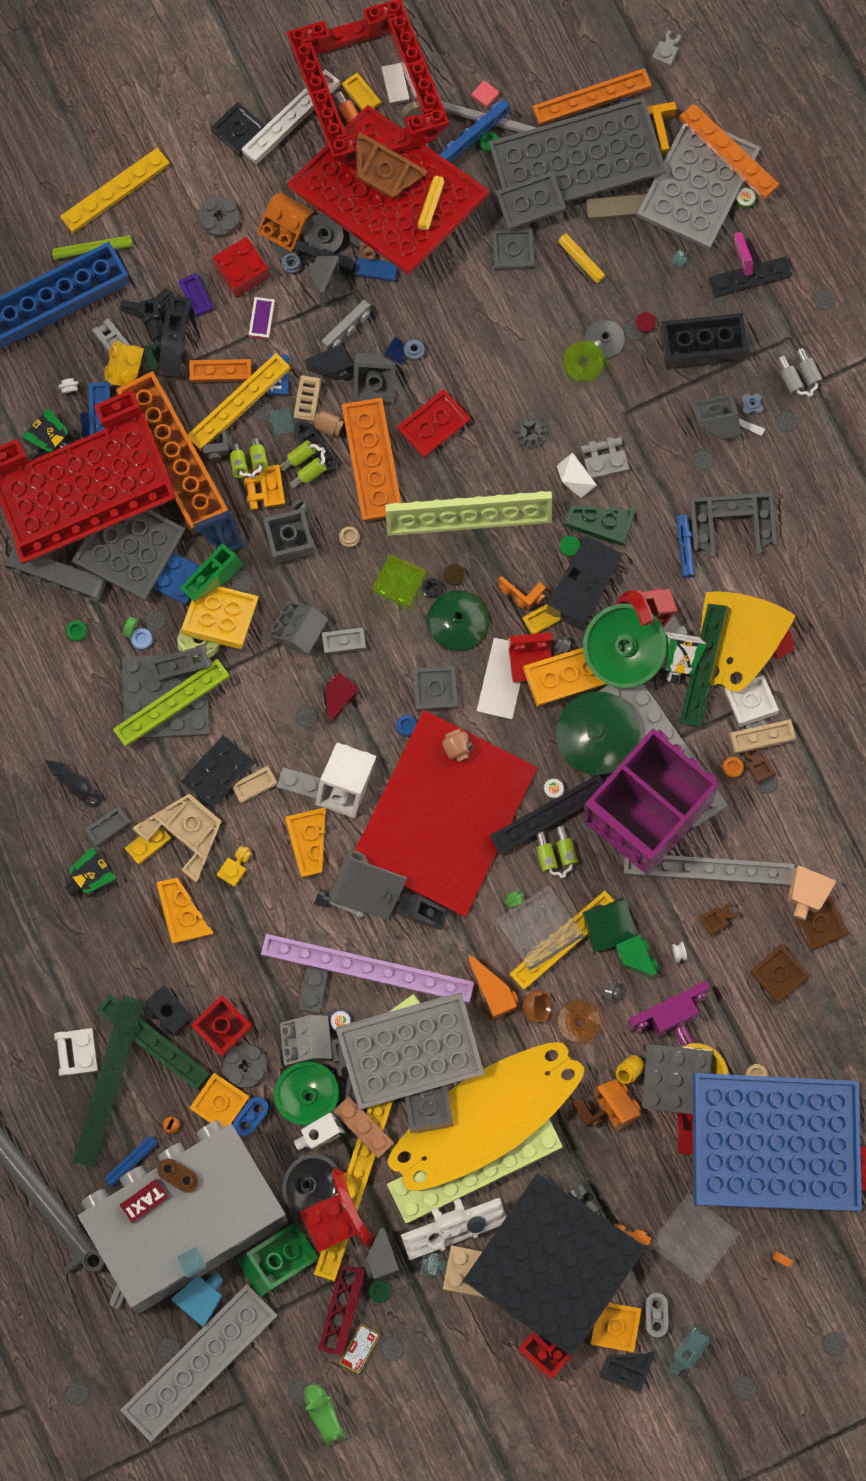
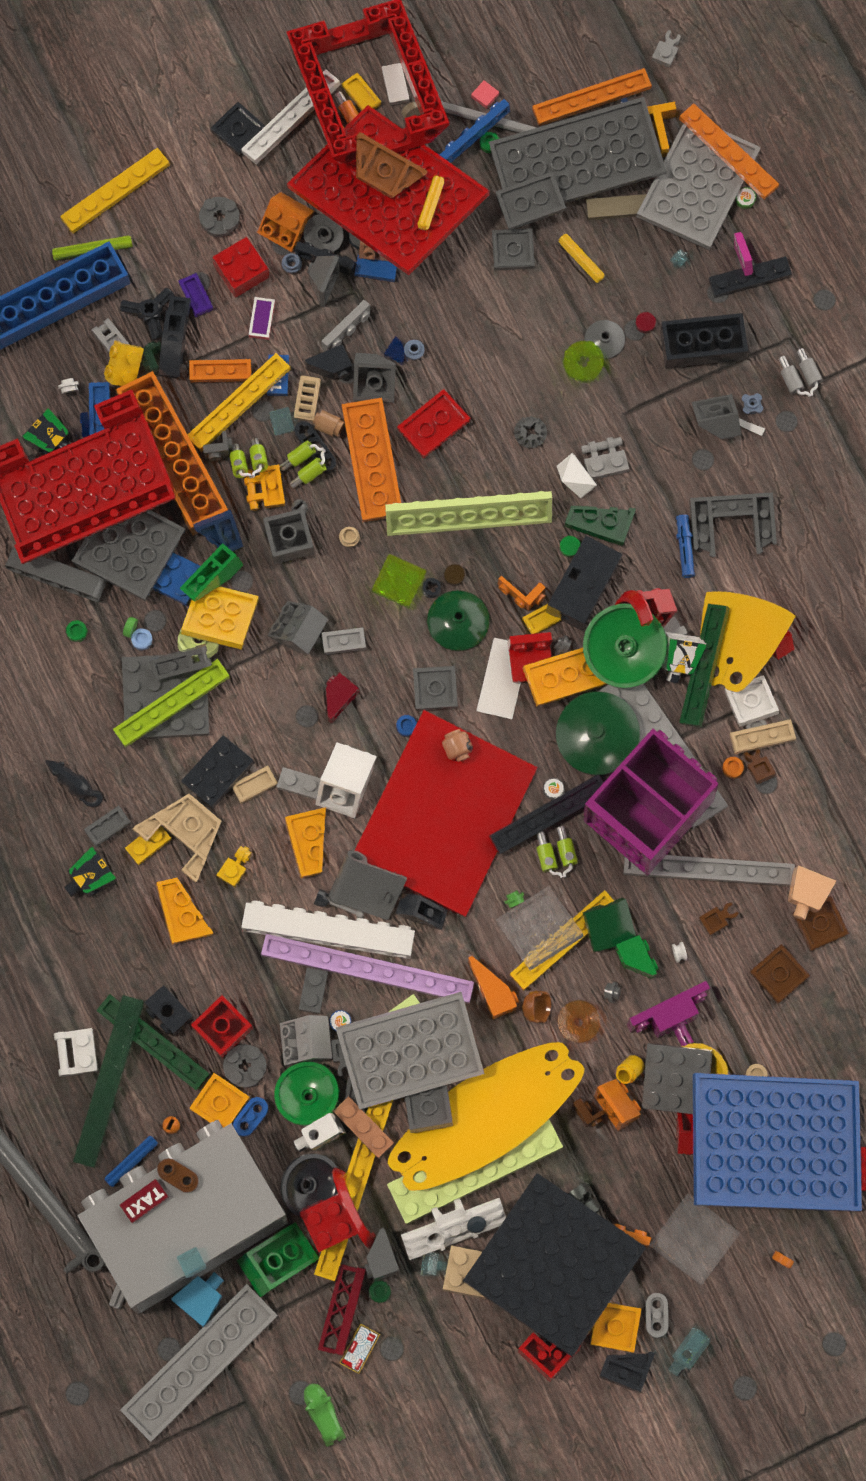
(328, 930): none -> white brick

